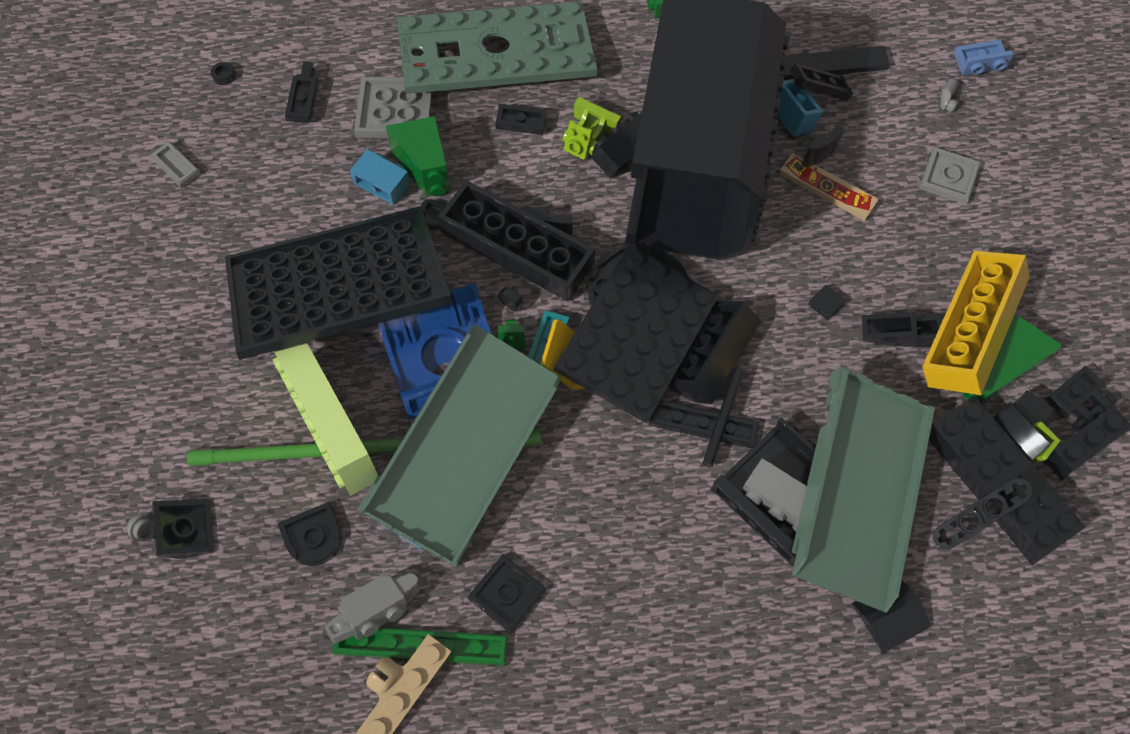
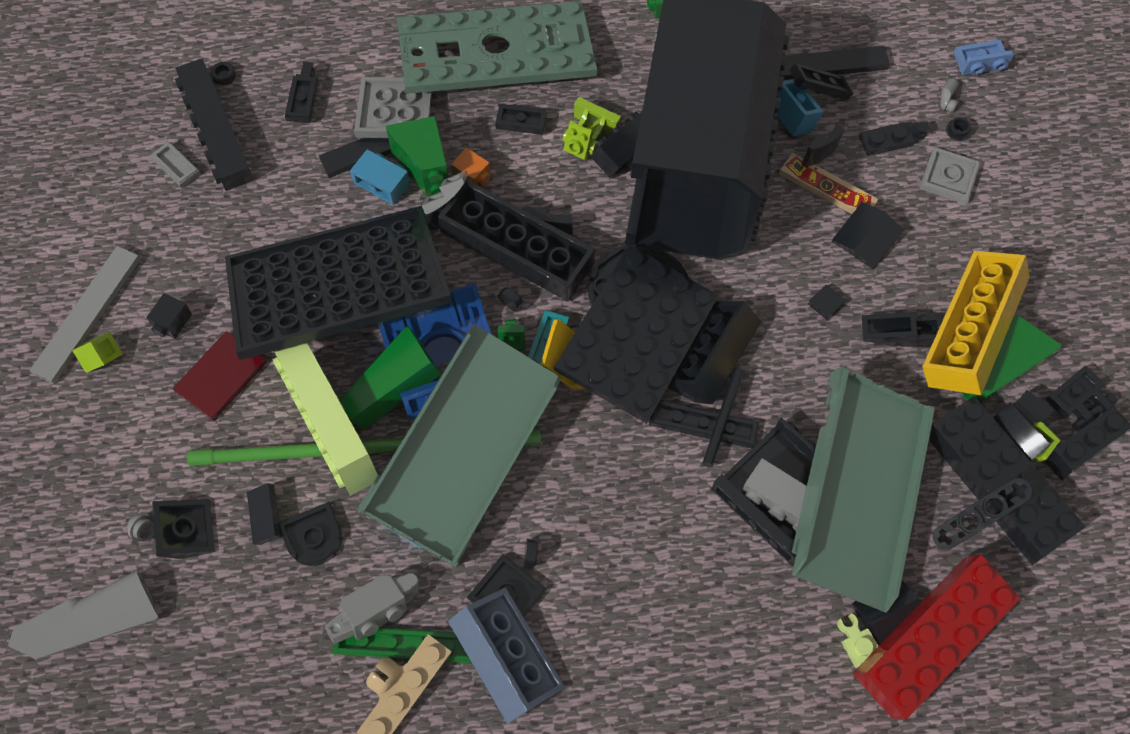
(85, 315): none -> light grey tile
(86, 619): none -> light grey panel
(97, 352): none -> lime panel
(168, 316): none -> black brick
(214, 125): none -> black brick
(218, 377): none -> dark red tile
(263, 514): none -> black tile
(346, 156): none -> black tile
(398, 369): none -> green slope
(448, 190): none -> light grey slope
(476, 167): none -> orange brick
(506, 654): none -> sand blue slope
(531, 551): none -> black tile
(858, 644): none -> yellowish green plate
(868, 234): none -> black slope
(893, 137): none -> black hinge
(936, 636): none -> red brick
(961, 124): none -> black plate

